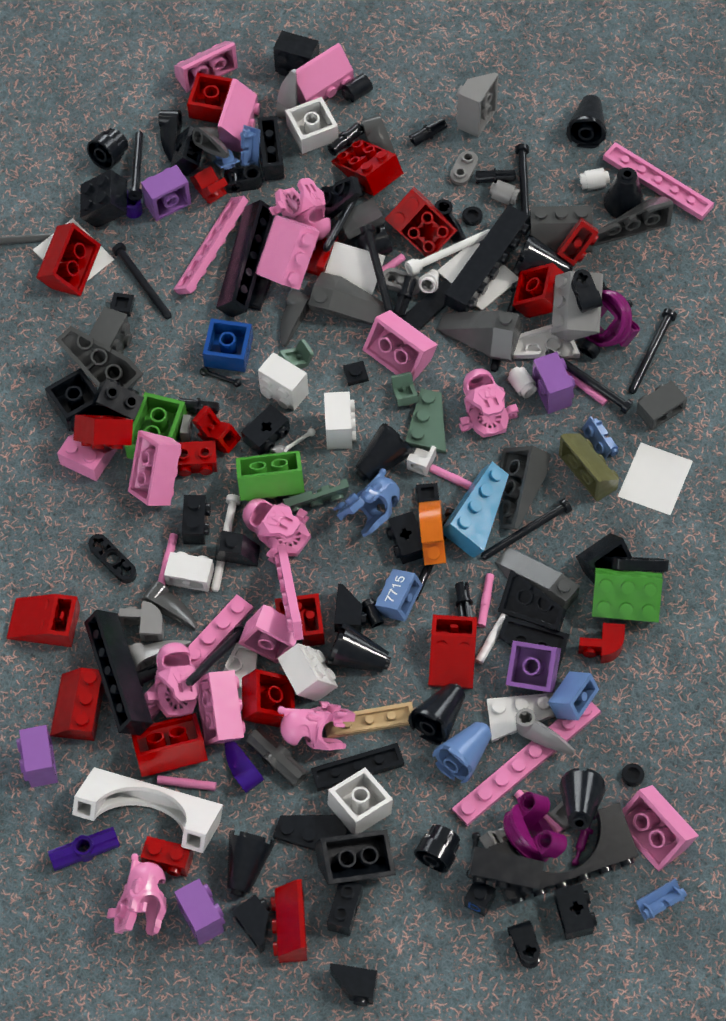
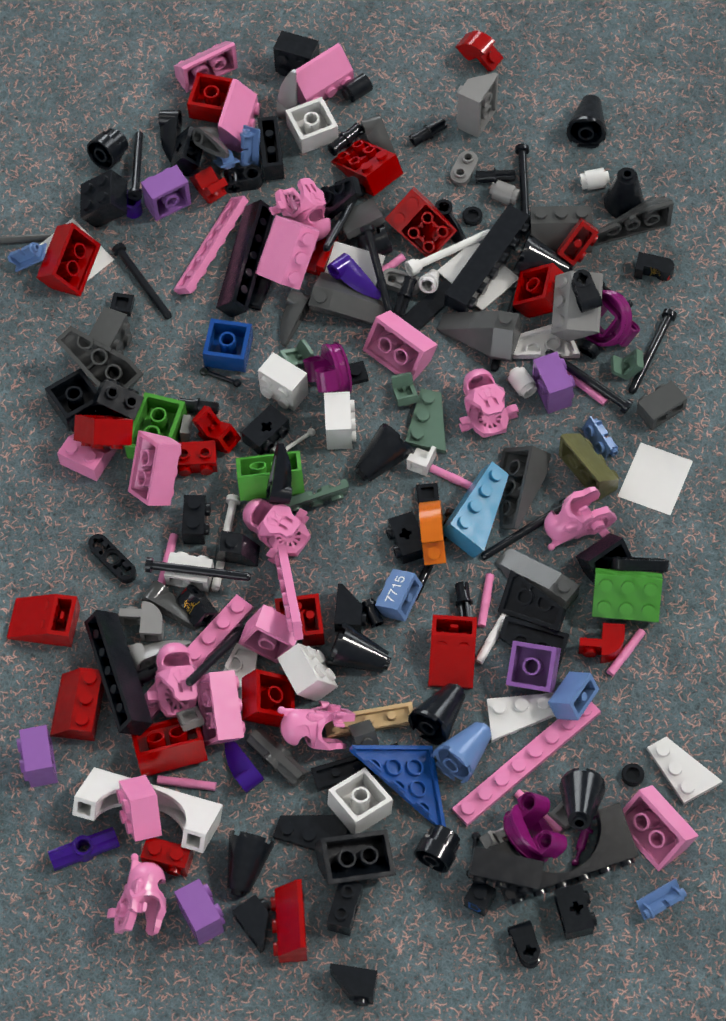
(27, 256): none -> medium blue hinge
(139, 808): none -> bright pink brick
(151, 565): none -> black bar
(190, 718): none -> light grey tile
(197, 606): none -> black leg
(279, 482): none -> black piece
(330, 369): none -> magenta piece
(350, 273): none -> dark purple piece
(363, 733): none -> dark grey brick
(378, 491): medium blue helmet -> none
(409, 772): none -> blue tile
(480, 46): none -> red brick
(539, 733): light grey piece -> none
(572, 525): none -> bright pink helmet
(626, 652): none -> bright pink piece
(628, 366): none -> sand green bracket
(654, 266): none -> black leg
(659, 181): bright pink plate -> none
(682, 771): none -> white wing

